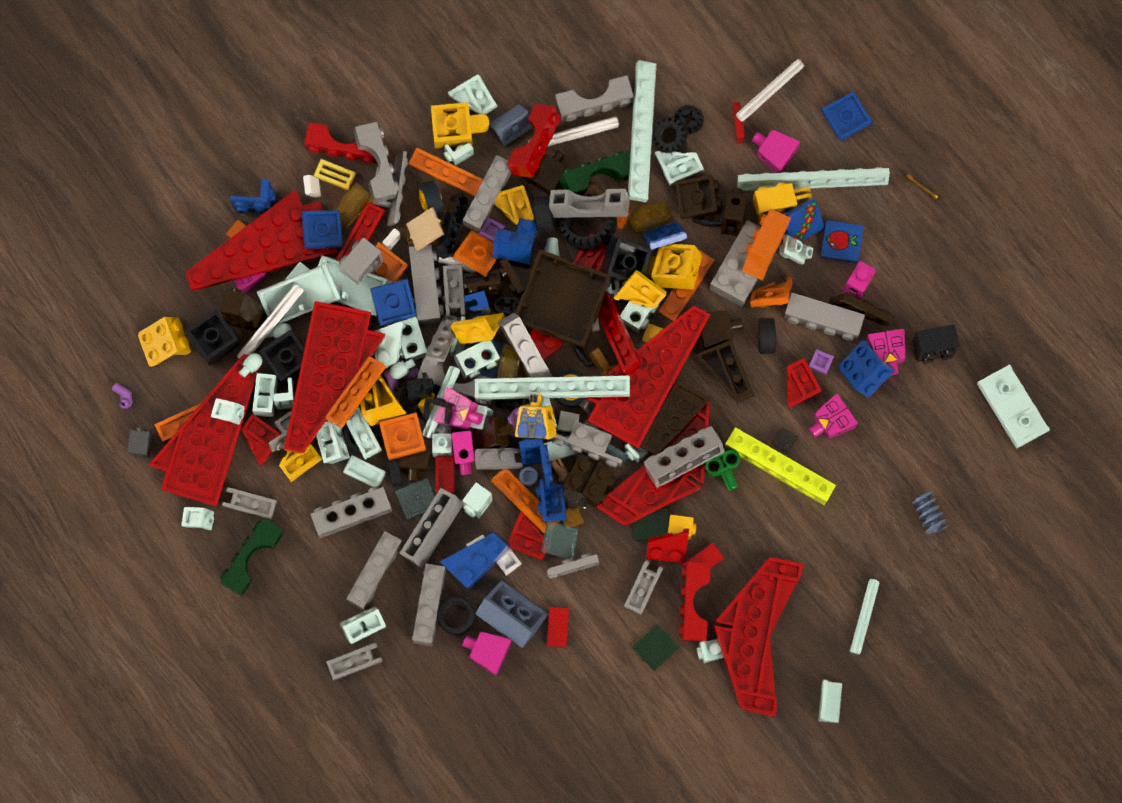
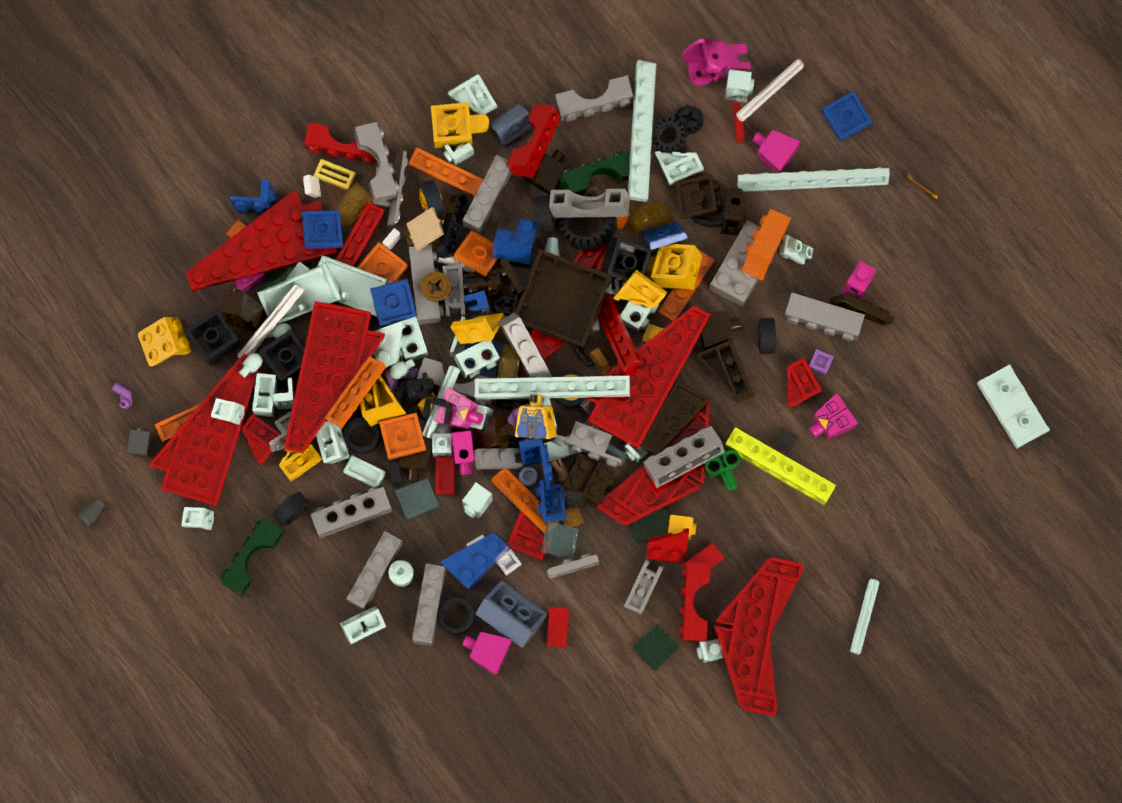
(89, 514): none -> dark grey cone
(251, 503): light grey hinge -> none
(274, 278): none -> clear green piece
(291, 509): none -> black tyre
(353, 662): light grey hinge -> none
(362, 260): light grey brick -> none
(363, 434): light aqua tile -> none
(401, 573): none -> light aqua head
(431, 528): light grey brick -> none
(434, 278): none -> pearl gold gear
(441, 341): light grey bracket -> none
(490, 228): medium lavender plate -> none
(514, 204): yellow wing -> none
(567, 421): white tile -> none
(584, 130): white axle -> none
(711, 57): none -> dark pink piece
(739, 85): none -> light aqua brick
(772, 294): orange wing -> none
(779, 198): yellow brick -> none
(804, 220): blue tile -> none
(830, 702): light aqua panel -> none
(842, 241): blue tile -> none
(865, 369): blue bracket -> none
(889, 347): dark pink torso -> none
(929, 513): sand blue piece -> none
(936, 343): black brick -> none

